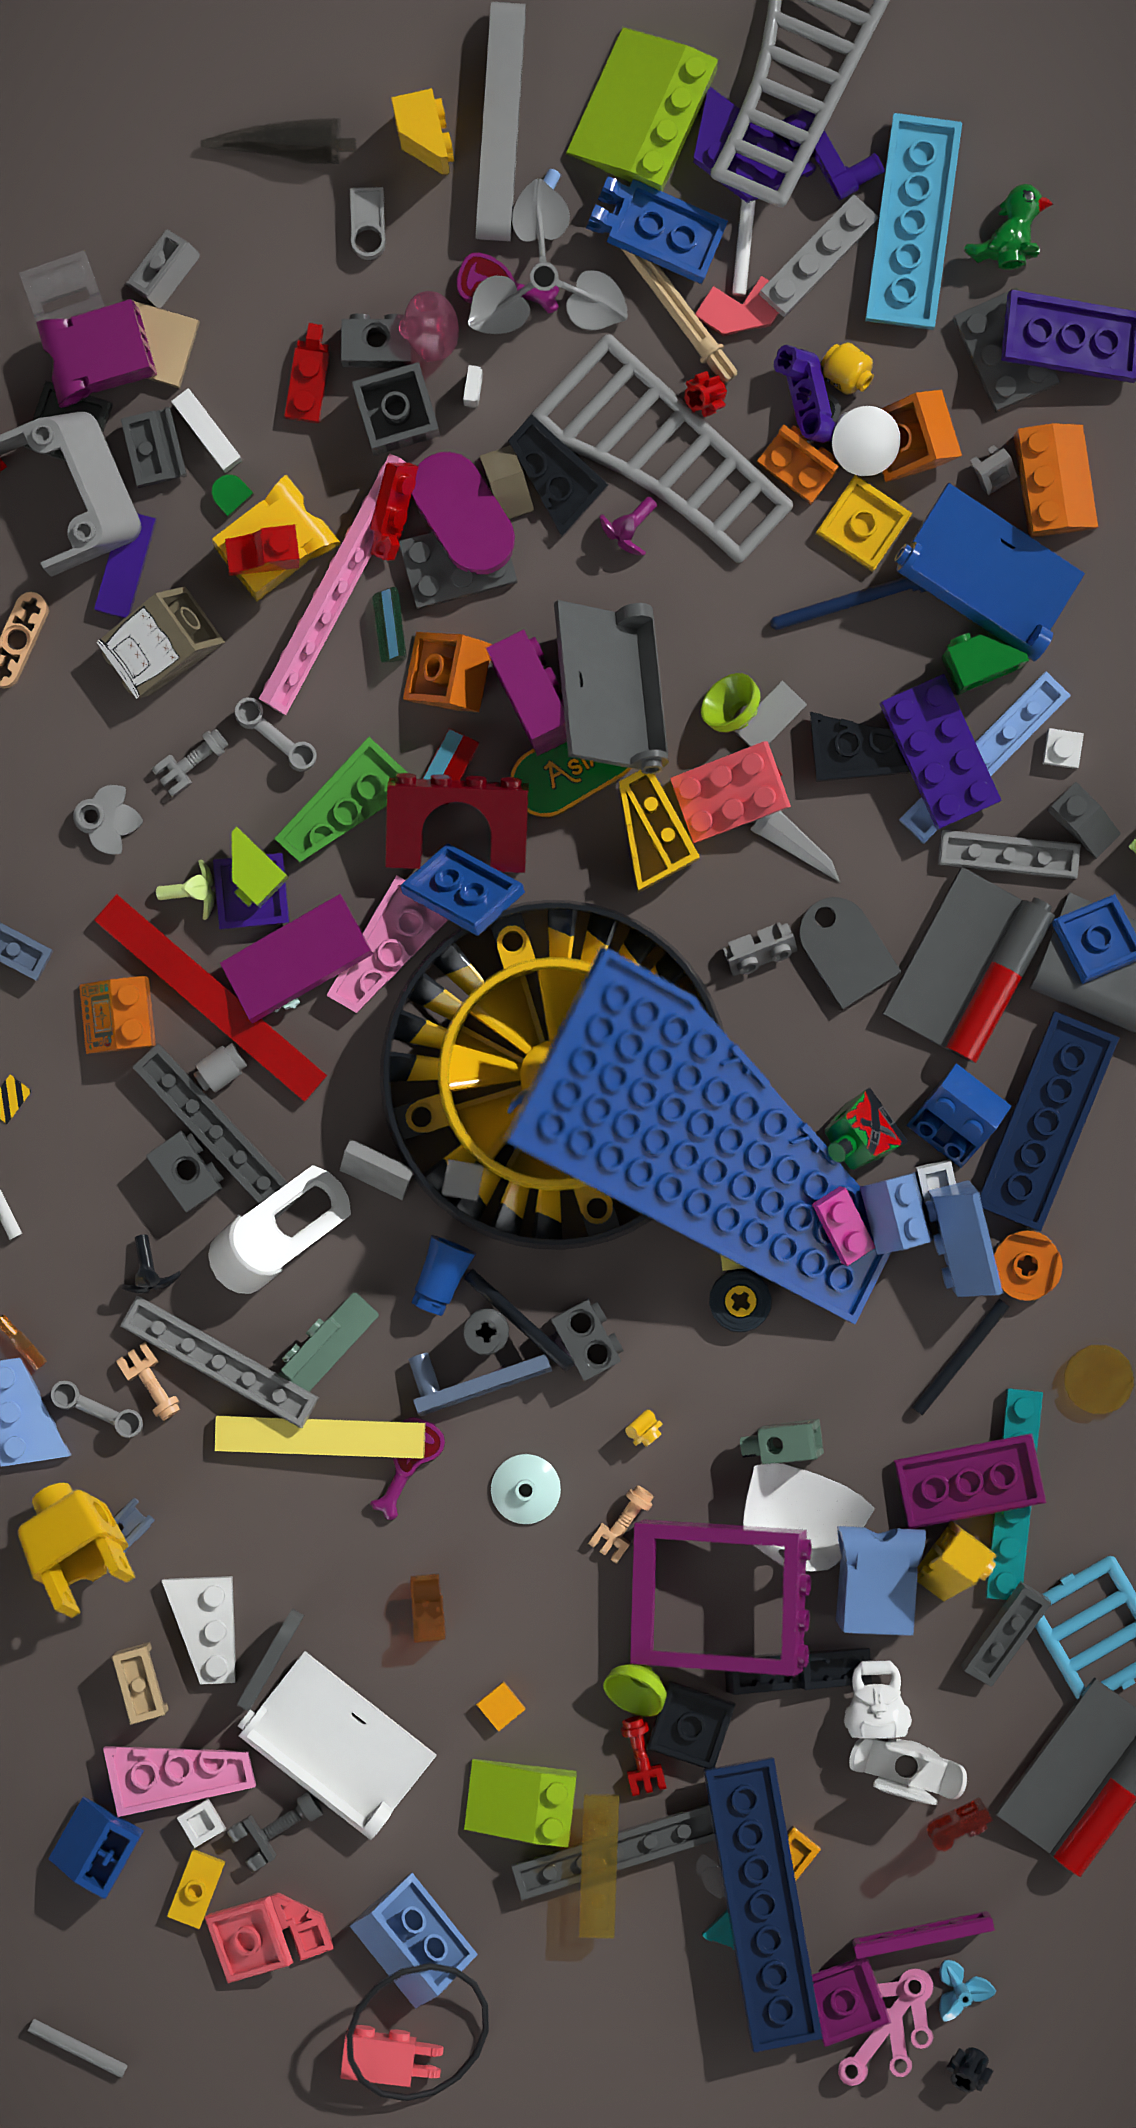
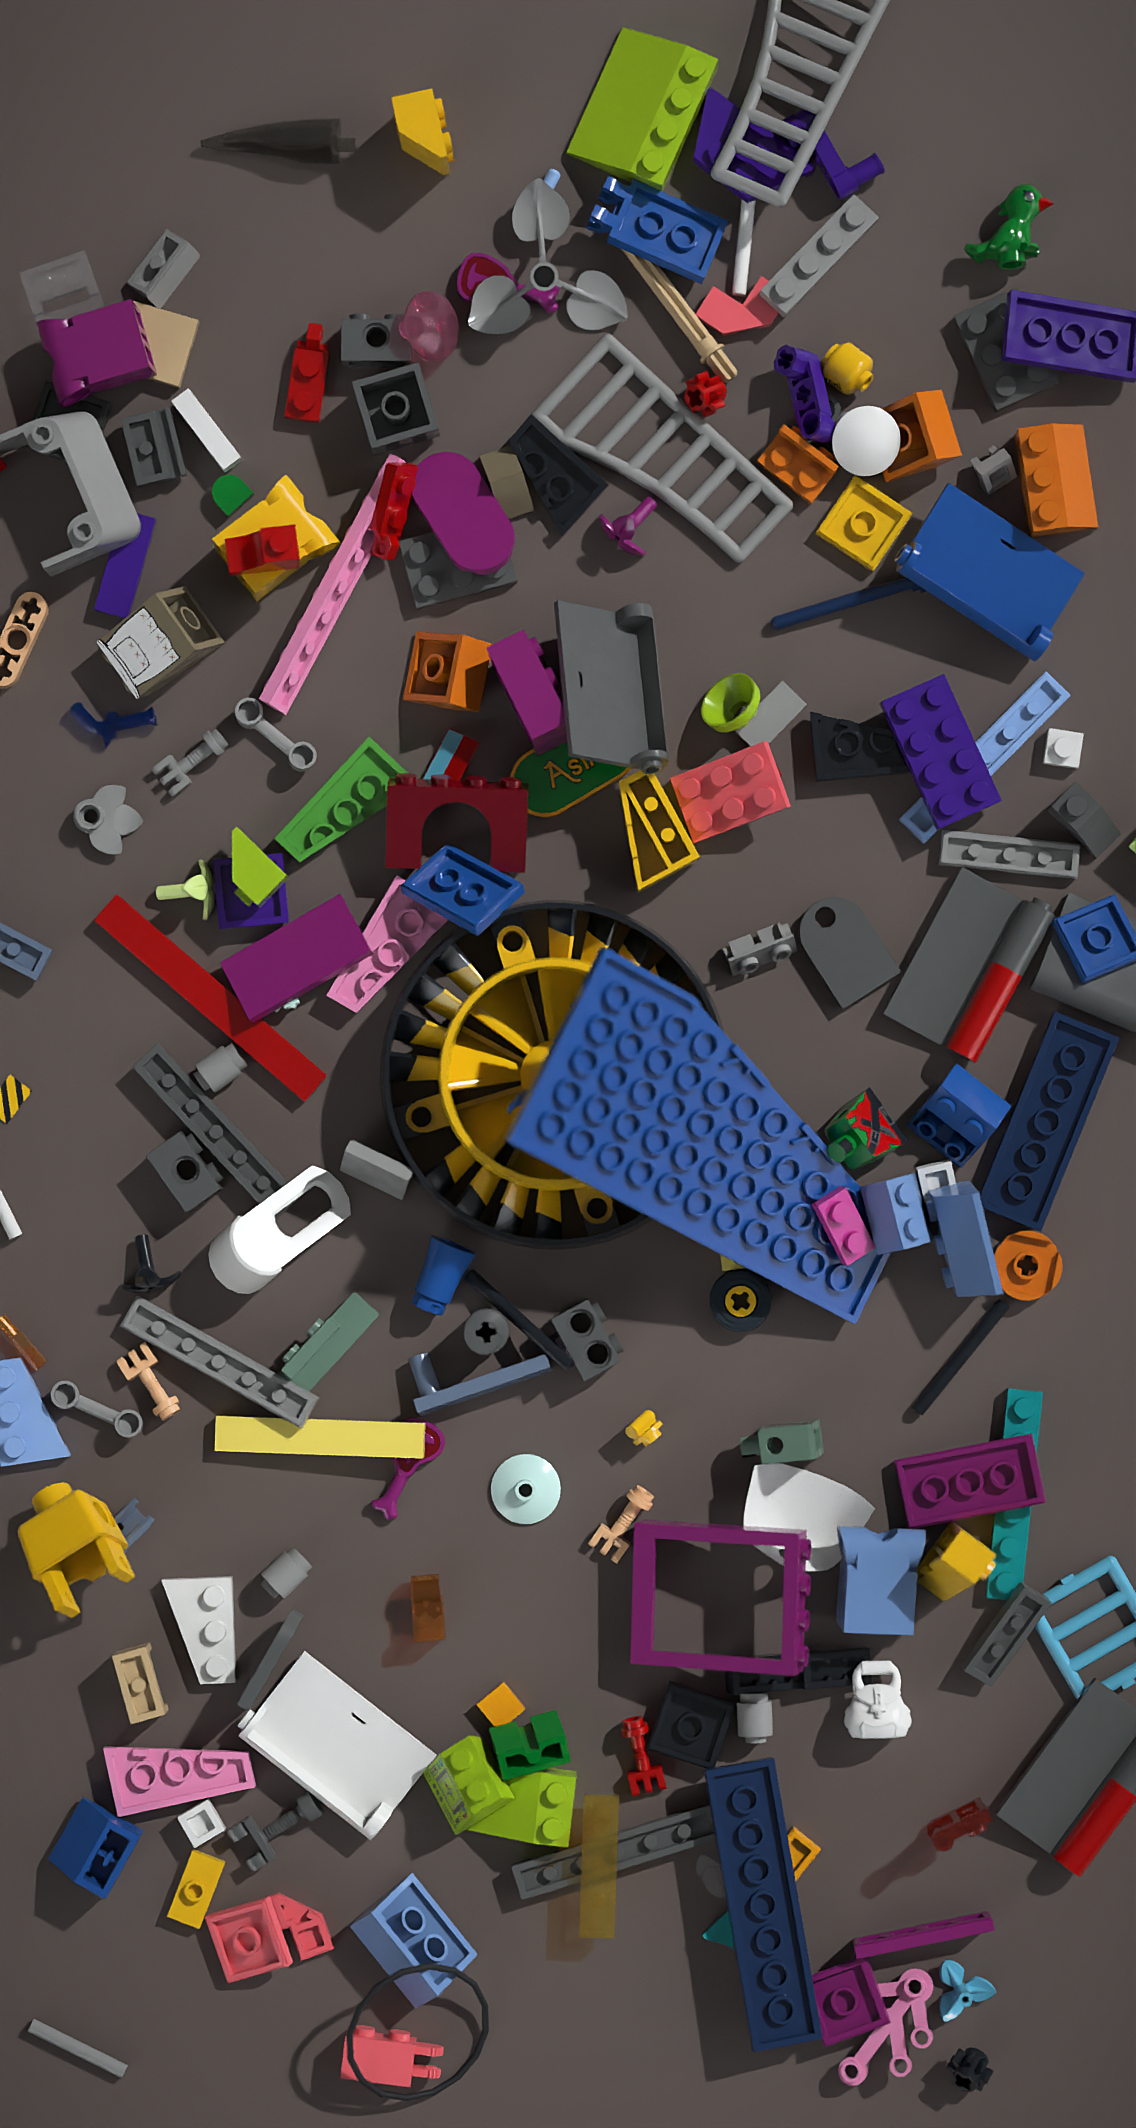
(113, 722): none -> clear blue piece
(117, 1014): orange slope -> none
(285, 1573): none -> light grey brick
(367, 214): light grey piece -> none
(389, 625): clear green slope -> none
(463, 1180): light grey tile -> none
(467, 1783): none -> lime slope
(473, 386): white tile -> none
(500, 121): light grey beam -> none
(530, 1746): none -> green brick
(635, 1689): lime piece -> none
(754, 1717): none -> light grey brick
(788, 836): light grey bar -> none
(913, 221): medium azure plate -> none
(932, 1771): white piece -> none
(979, 661): green slope -> none
(1098, 1379): clear yellow tile -> none

